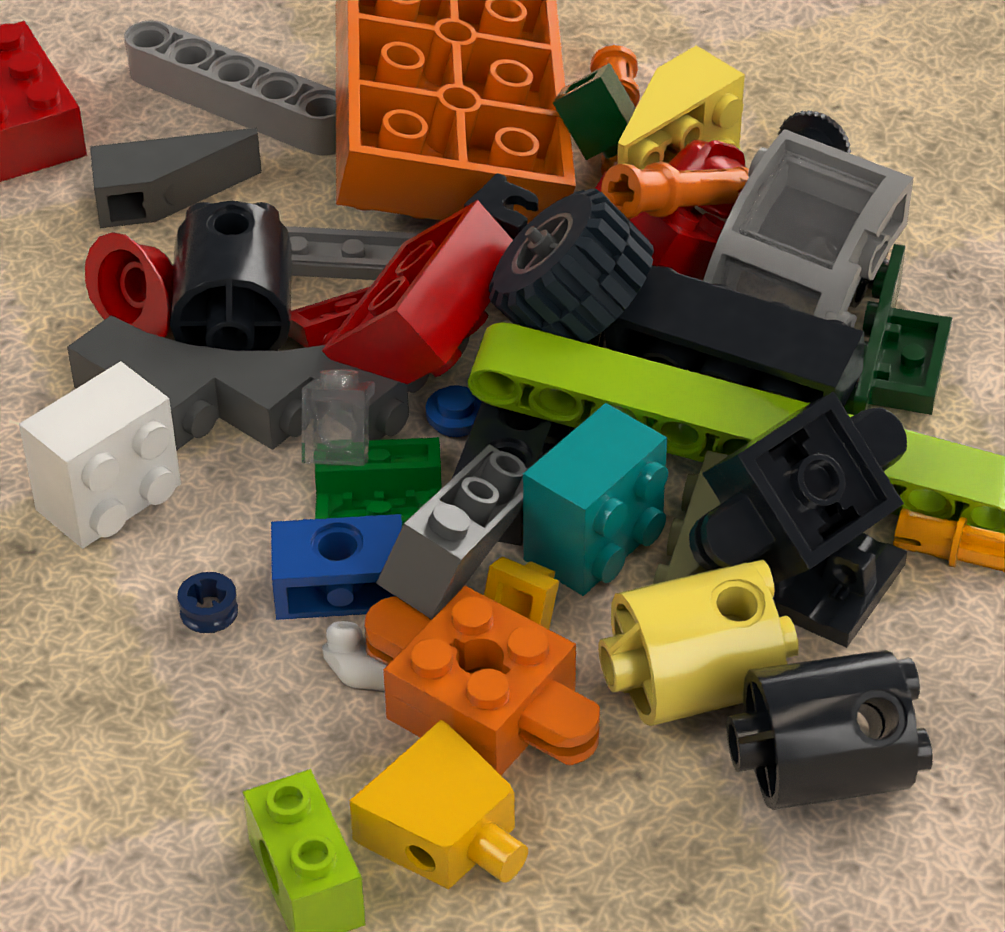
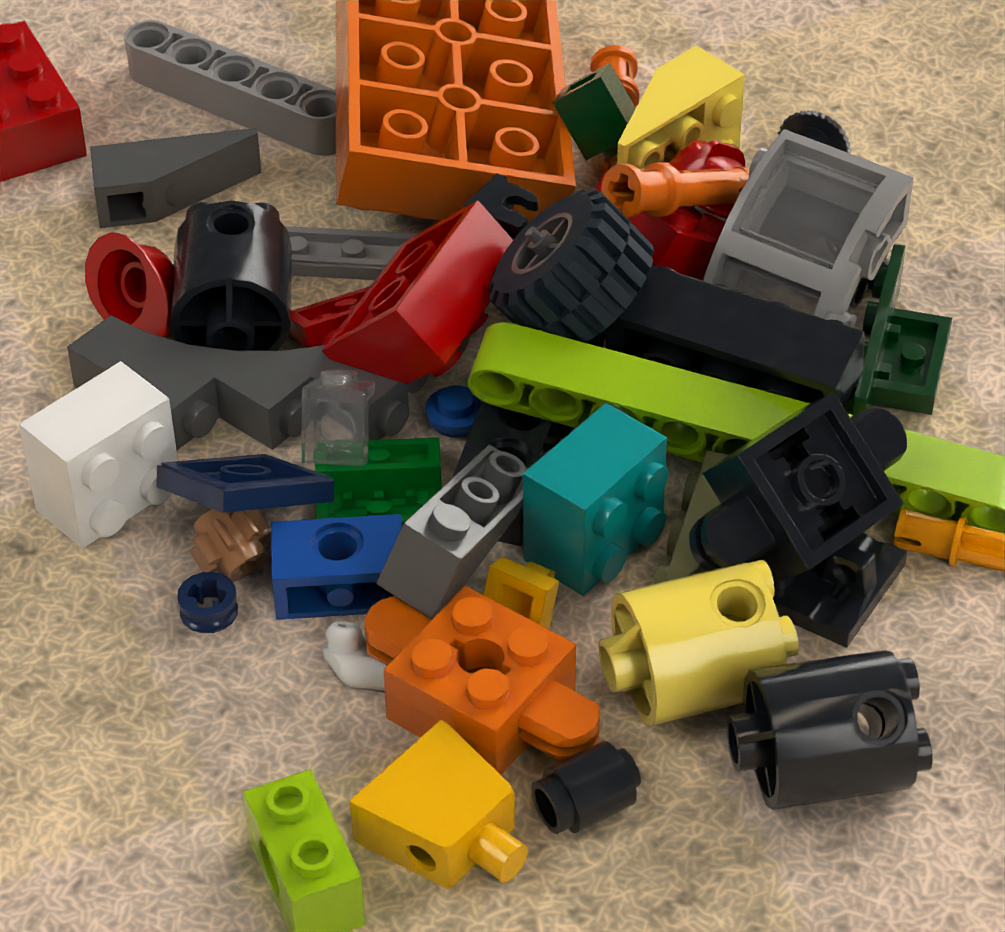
(231, 542): none -> medium nougat gear
(244, 483): none -> dark blue tile
(586, 788): none -> black brick

